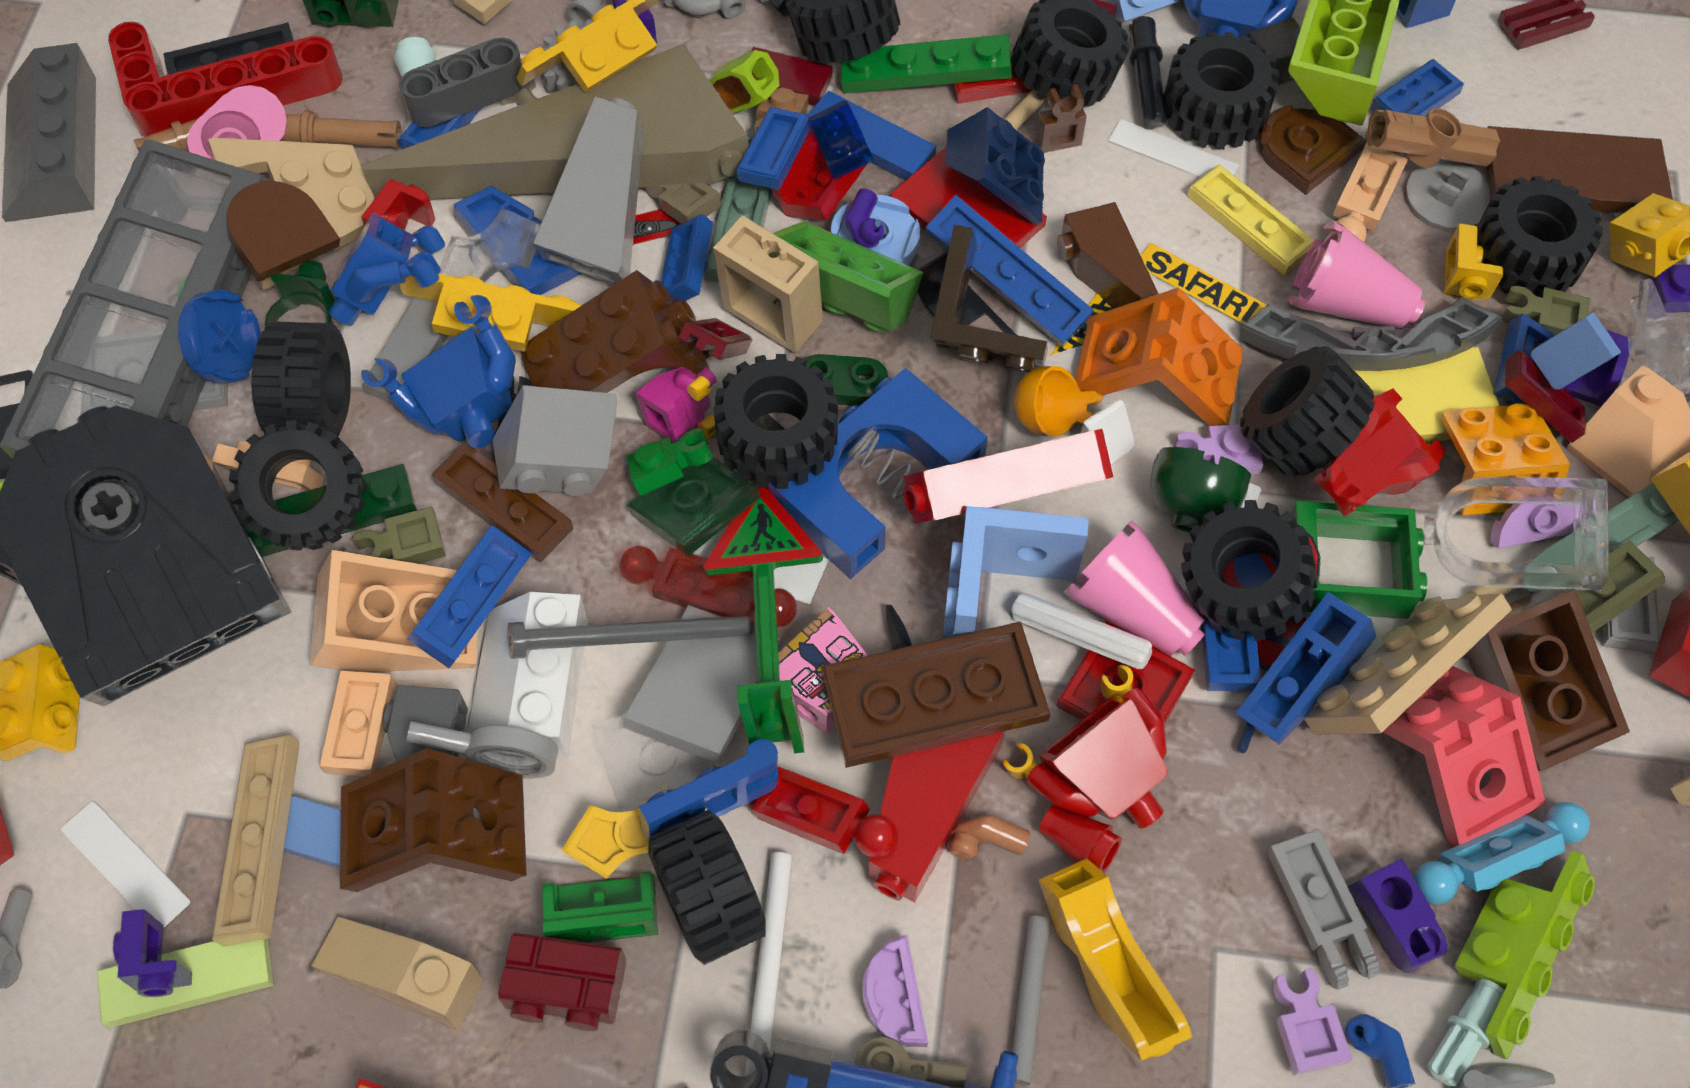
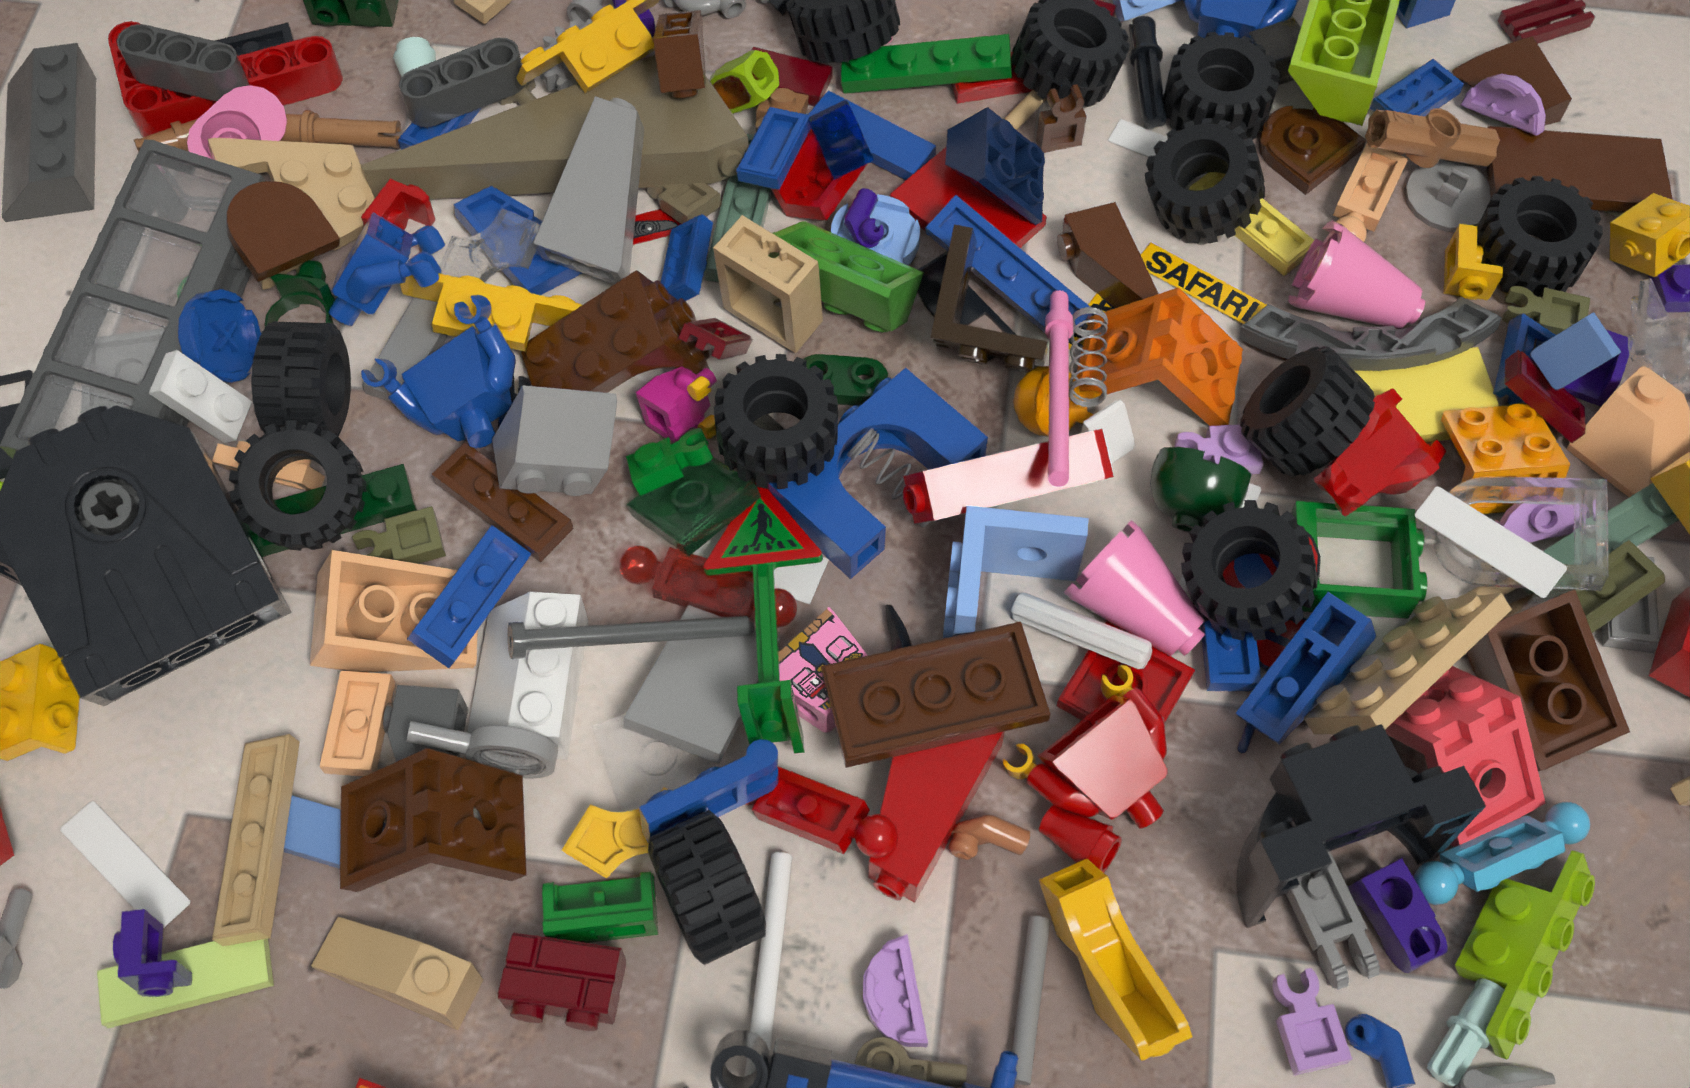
(181, 61): none -> dark grey beam
(200, 396): none -> white plate
(680, 53): none -> reddish brown slope
(1059, 331): none -> bright pink bar
(1087, 380): none -> light grey piece
(1201, 151): none -> black tyre
(1343, 796): none -> black piece
(1491, 542): none -> white sticker
(1508, 101): none -> lavender plate
(1526, 61): none -> reddish brown slope

